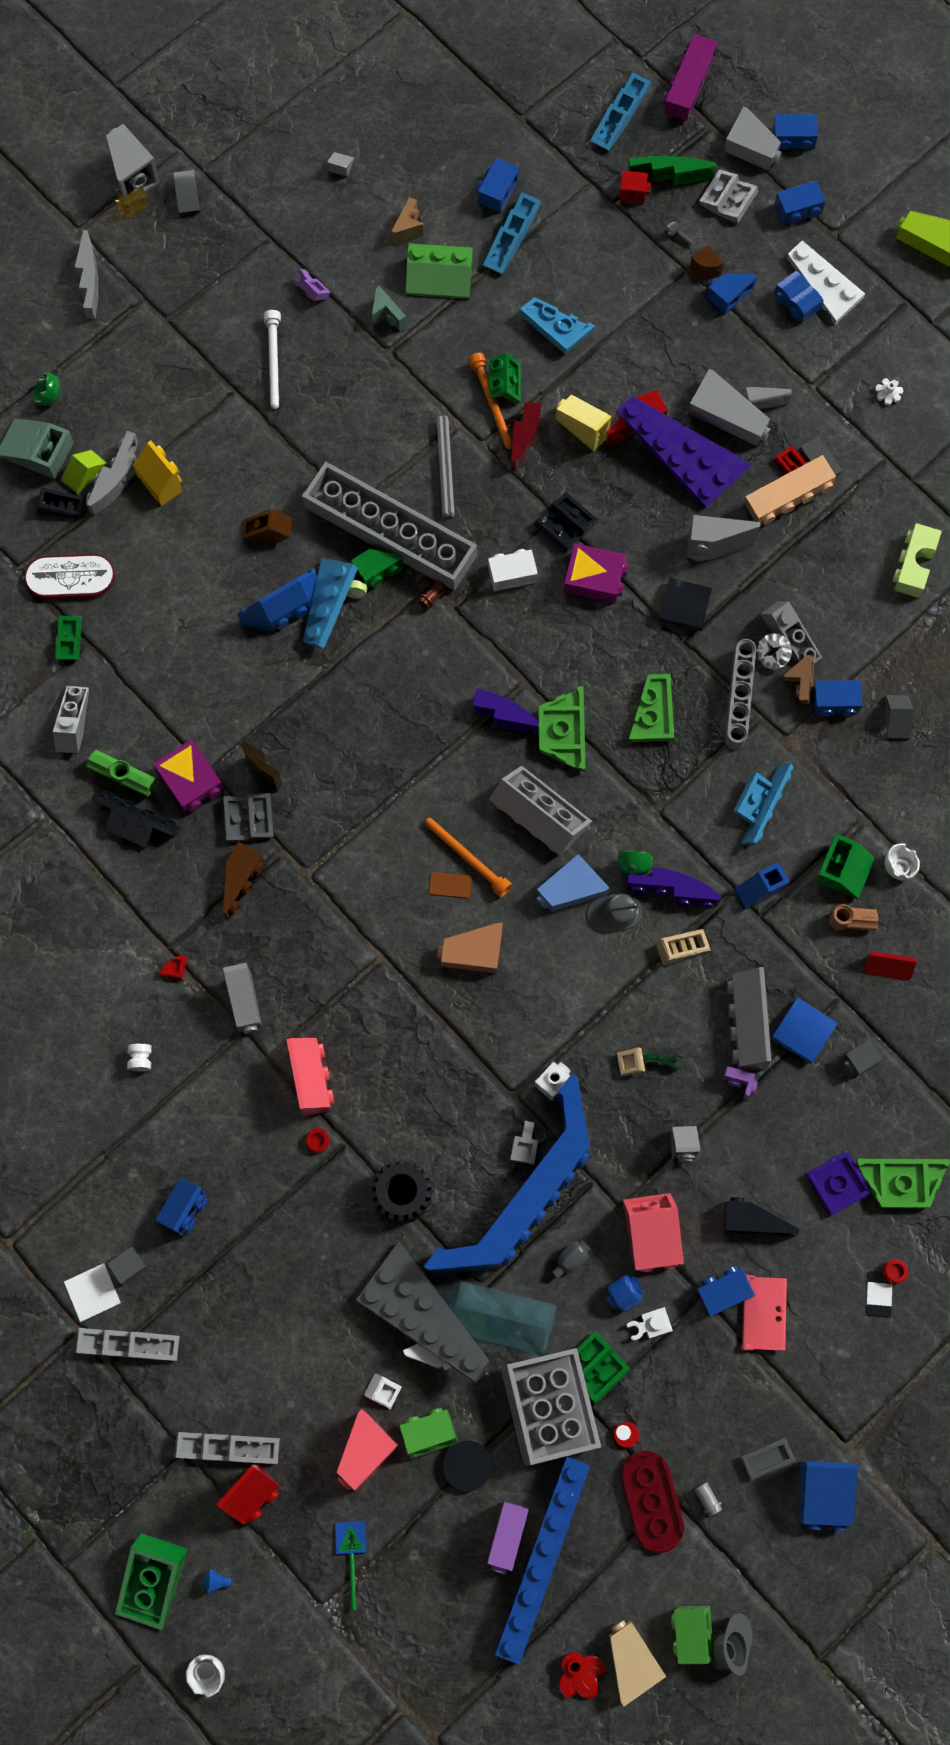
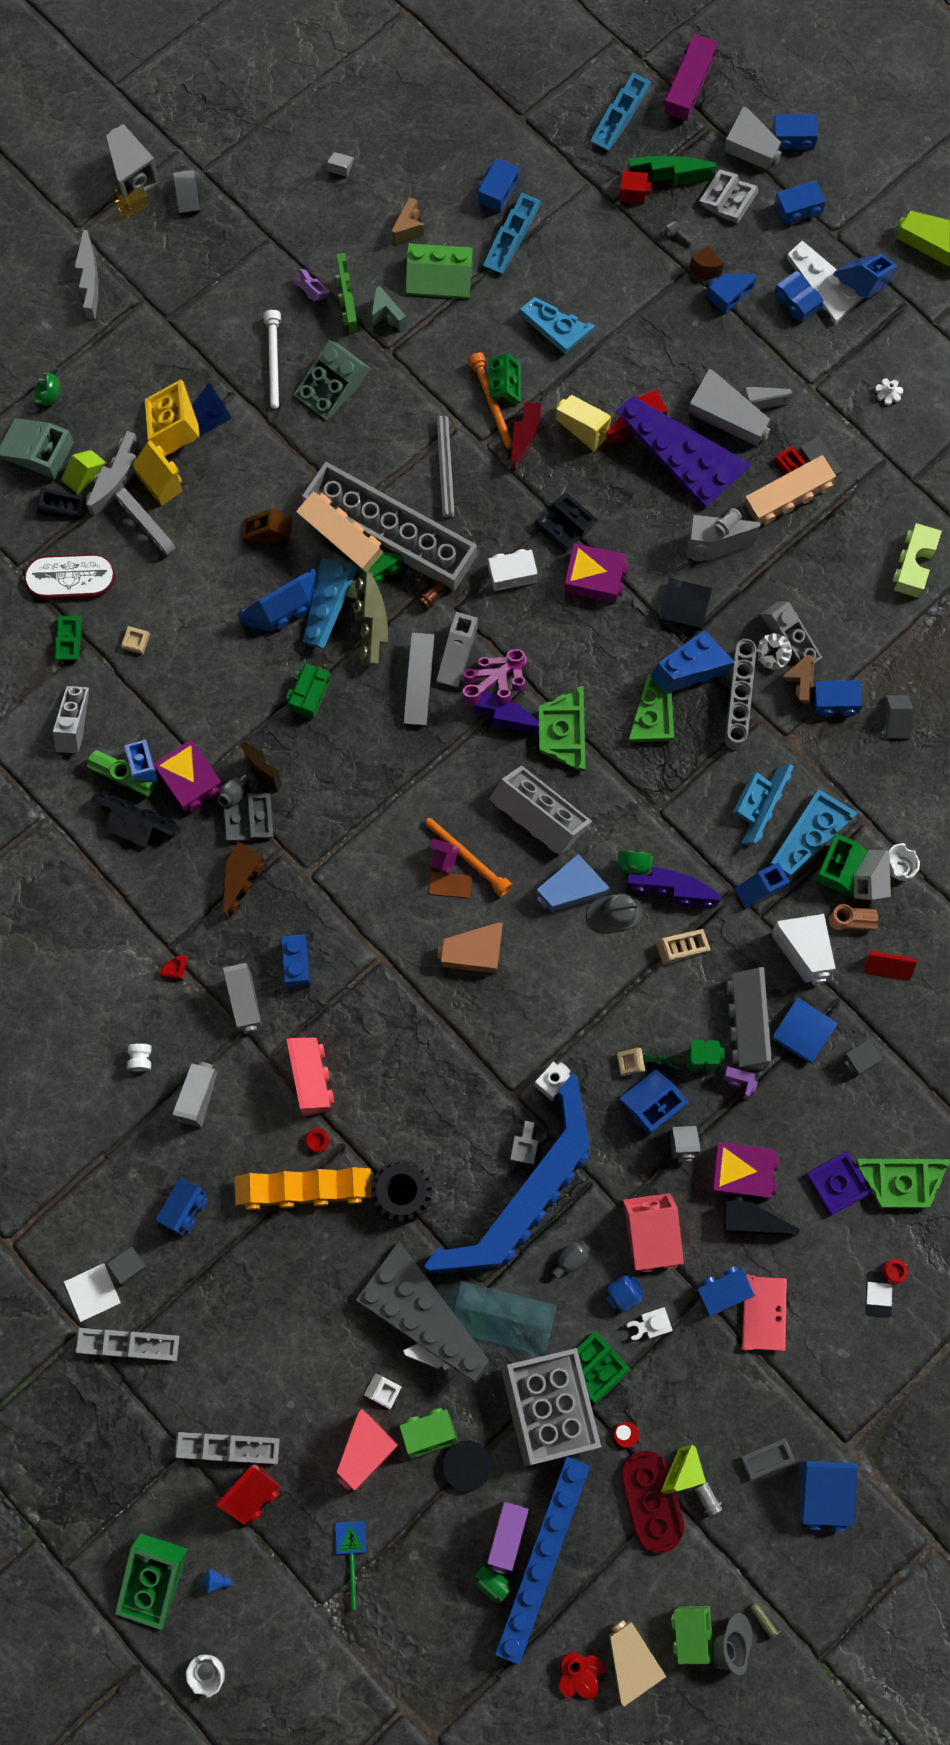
(135, 640): none -> tan tile
(140, 761): none -> blue slope
(144, 521): none -> light grey beam
(171, 418): none -> yellow slope
(195, 1094): none -> light grey slope
(209, 410): none -> clear blue wing
(233, 791): none -> dark grey plant
(296, 961): none -> blue brick
(303, 1187): none -> light orange brick
(308, 691): none -> green brick
(331, 380): none -> sand green slope
(339, 531): none -> light nougat brick
(346, 297): none -> bright green wing
(371, 610): none -> olive slope
(419, 678): none -> light grey slope
(443, 855): none -> magenta panel
(457, 649): none -> light grey slope
(492, 1584): none -> green brick
(514, 660): none -> magenta plant
(653, 1102): none -> blue slope
(684, 1471): none -> lime slope
(692, 663): none -> blue wedge
(704, 1056): none -> green brick
(723, 526): none -> light grey pin
(744, 1171): none -> magenta brick
(764, 1621): none -> olive piece
(806, 946): none -> white slope
(813, 830): none -> dark azure wing
(867, 274): none -> blue slope
(873, 876): none -> light grey slope

